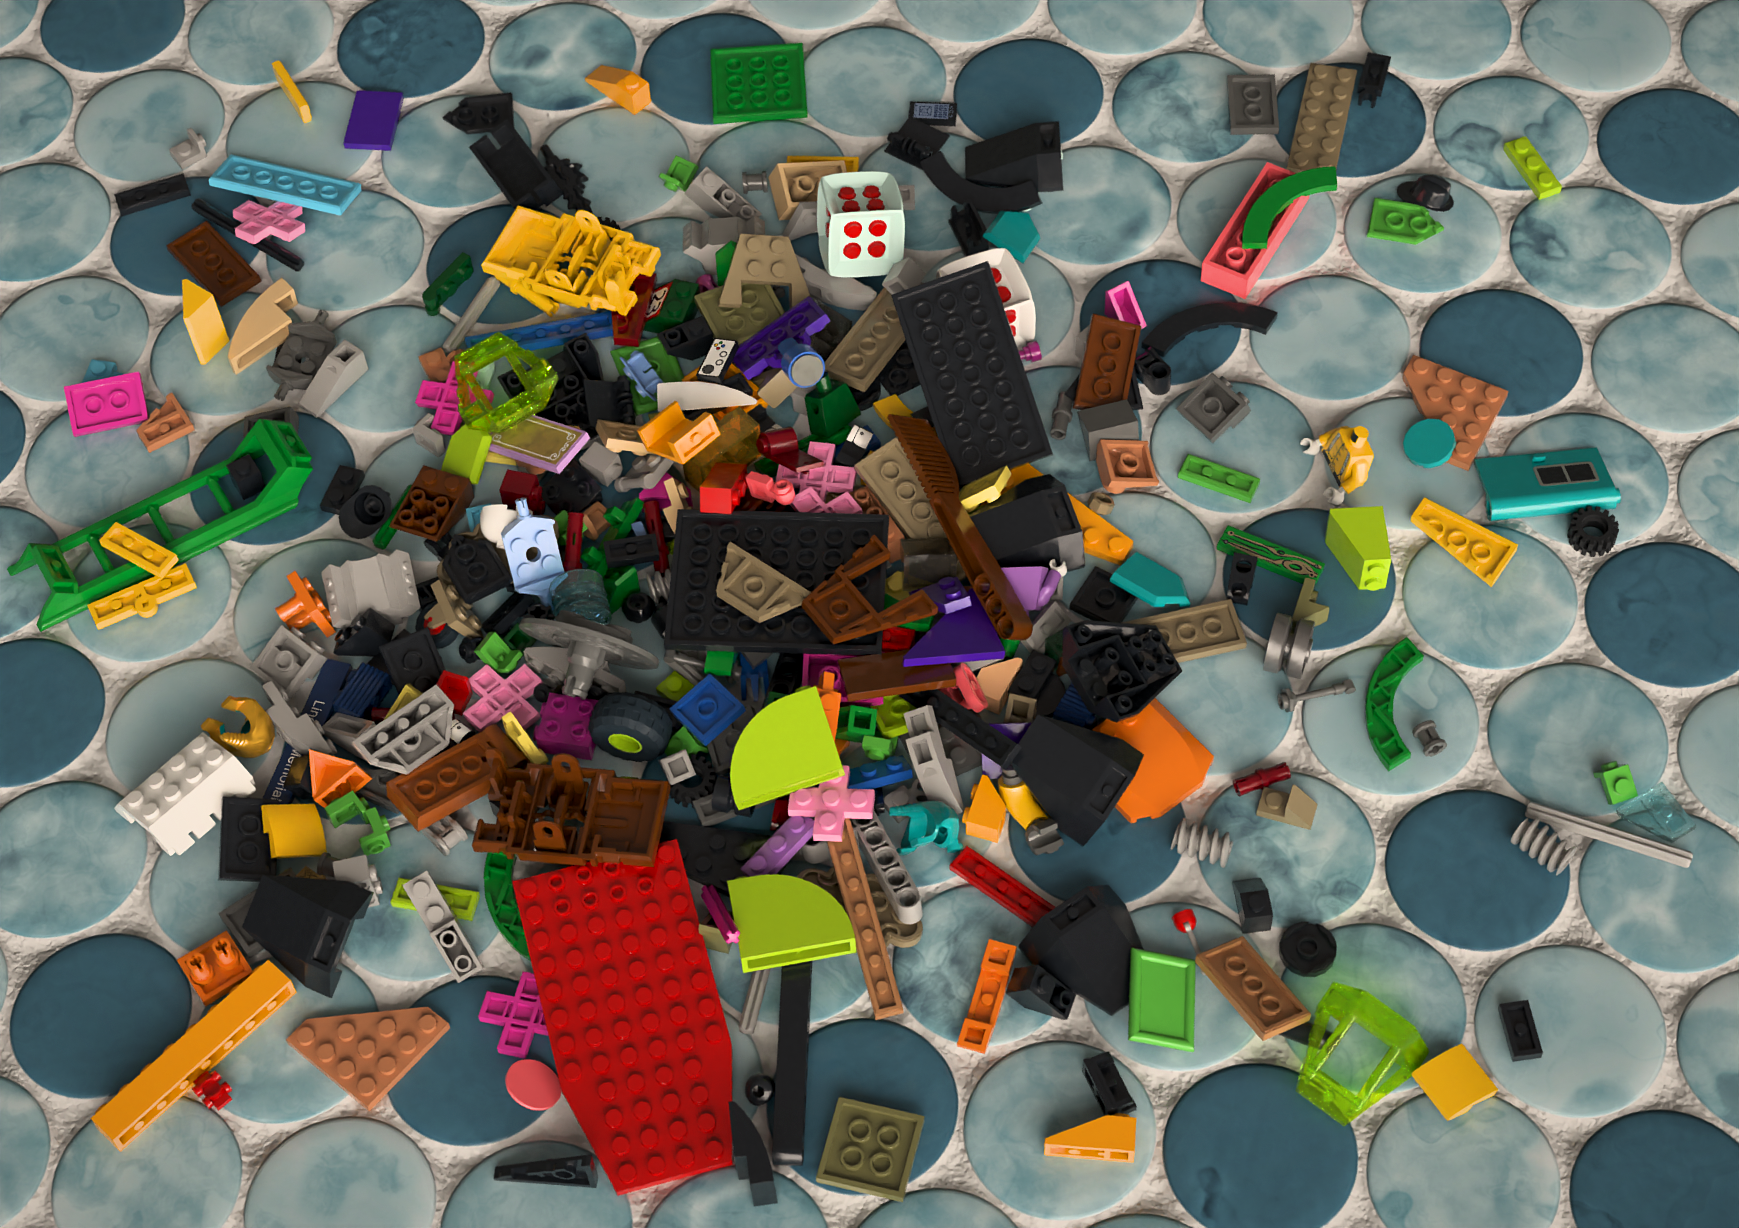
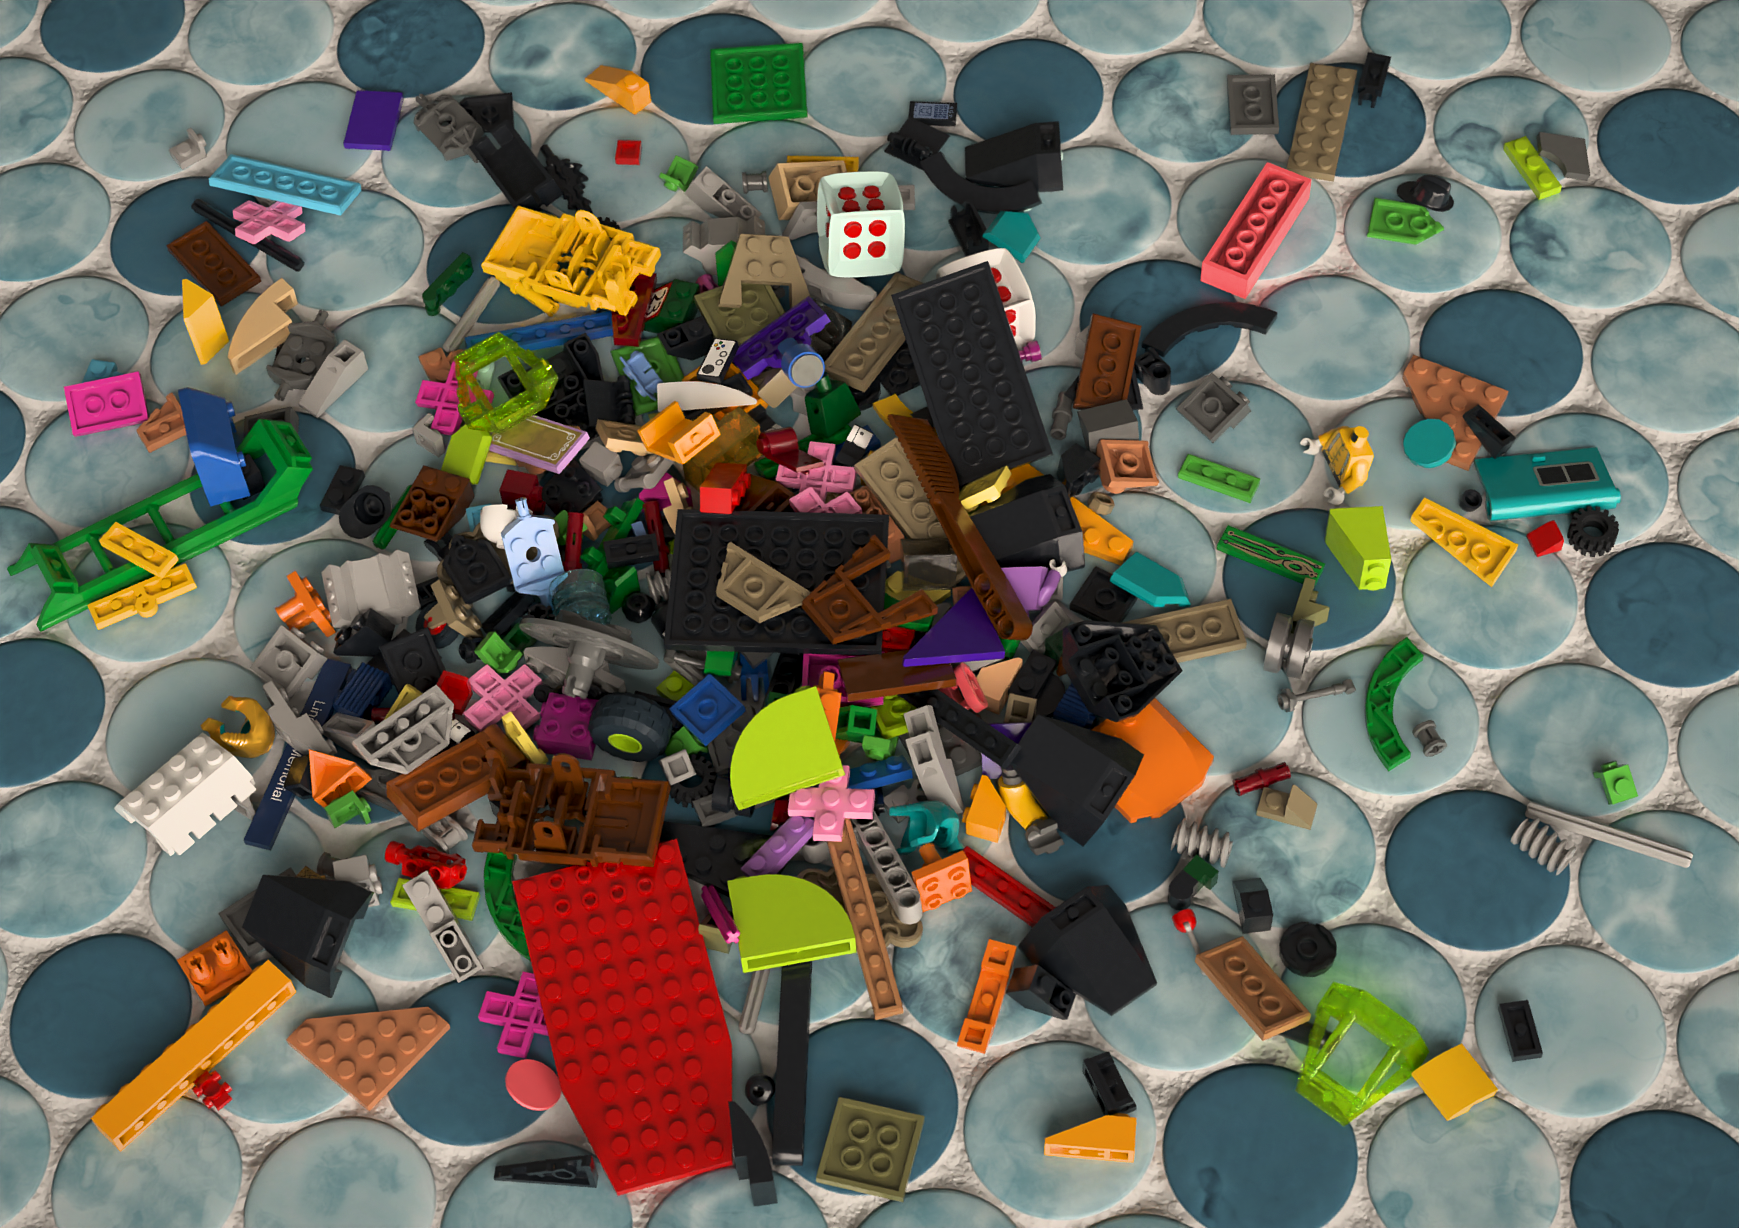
(152, 194): black tile -> none
(212, 445): none -> blue windscreen
(243, 844): black tile -> none
(291, 91): yellow tile -> none
(293, 830): yellow slope -> none
(378, 840): bright green bracket -> none
(416, 861): none -> red brick
(454, 138): none -> dark grey plate
(628, 152): none -> red plate
(763, 488): coral plate -> none
(903, 276): light grey brick -> none
(941, 878): none -> orange plate
(947, 595): dark purple wing -> none
(1077, 469): none -> black slope
(1122, 305): dark pink slope -> none
(1162, 1000): bright green piece -> none
(1190, 881): none -> leg
(1241, 578): black leg -> none
(1280, 196): green tile -> none
(1470, 500): none -> black hinge
(1489, 431): none -> black slope
(1546, 539): none -> red slope
(1567, 153): none -> dark grey tile
(1658, 814): clear light blue wing -> none

